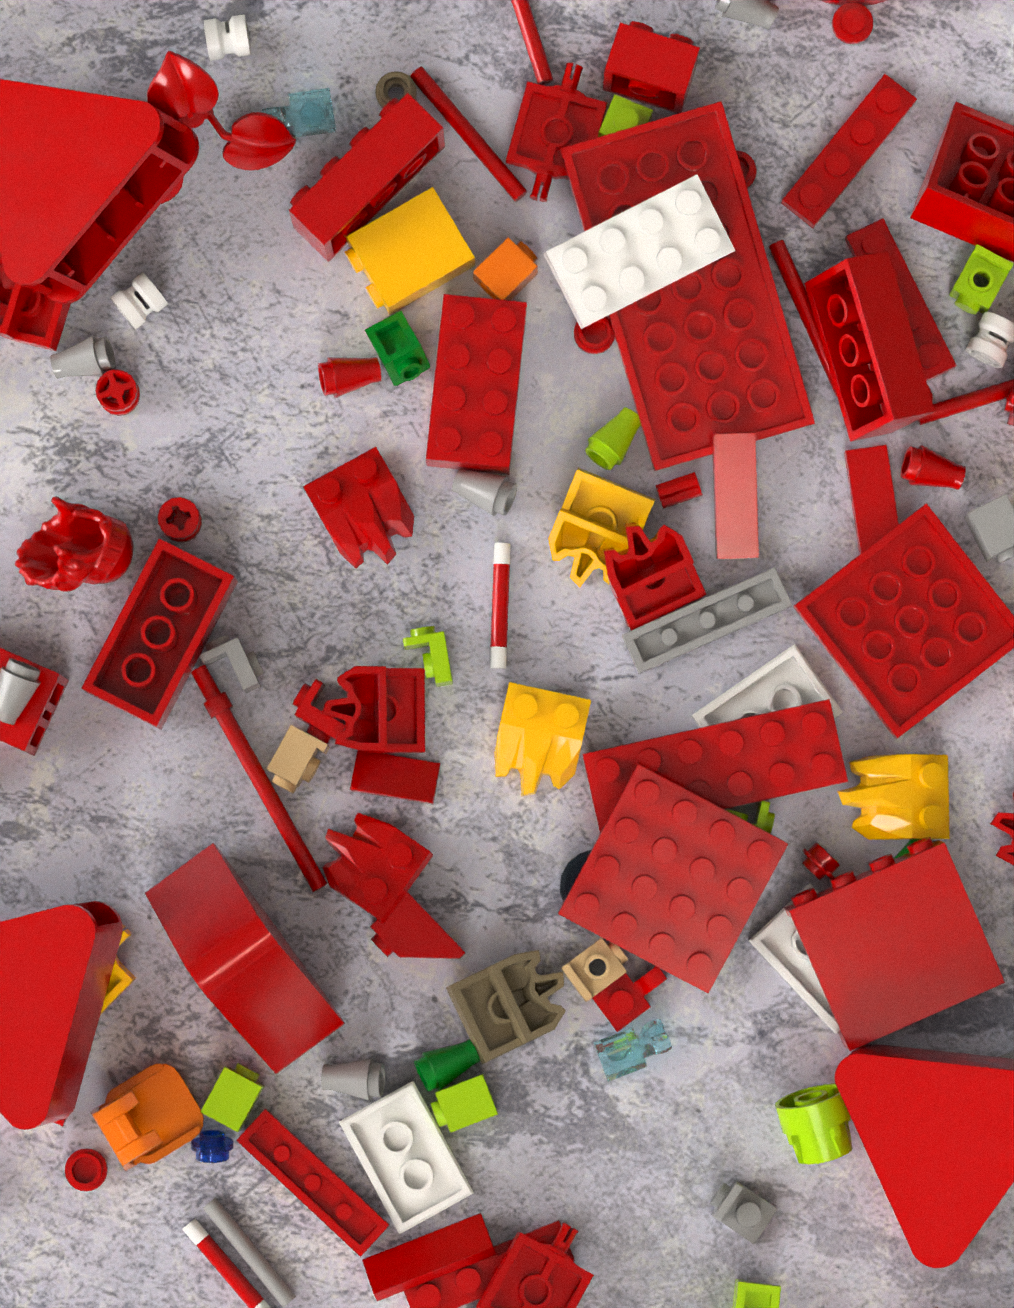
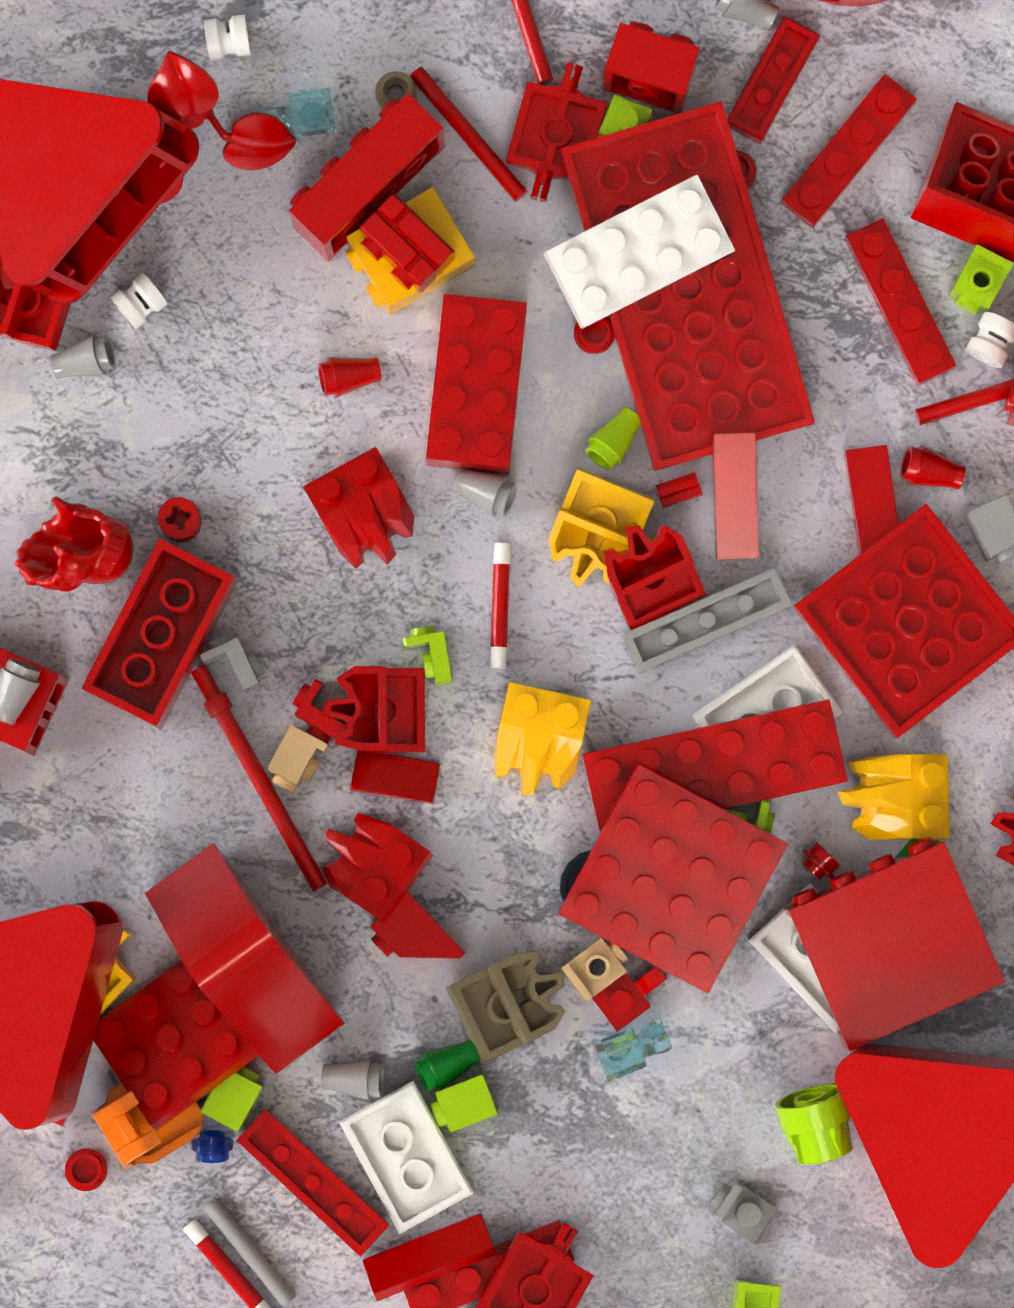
(114, 385): red wheel -> none
(170, 1045): none -> red plate
(398, 348): green bracket -> none
(405, 244): none -> red brick
(506, 270): orange brick -> none
(772, 80): none -> red tile
(800, 298): red bar -> none
(852, 23): red plate -> none
(869, 346): red brick -> none

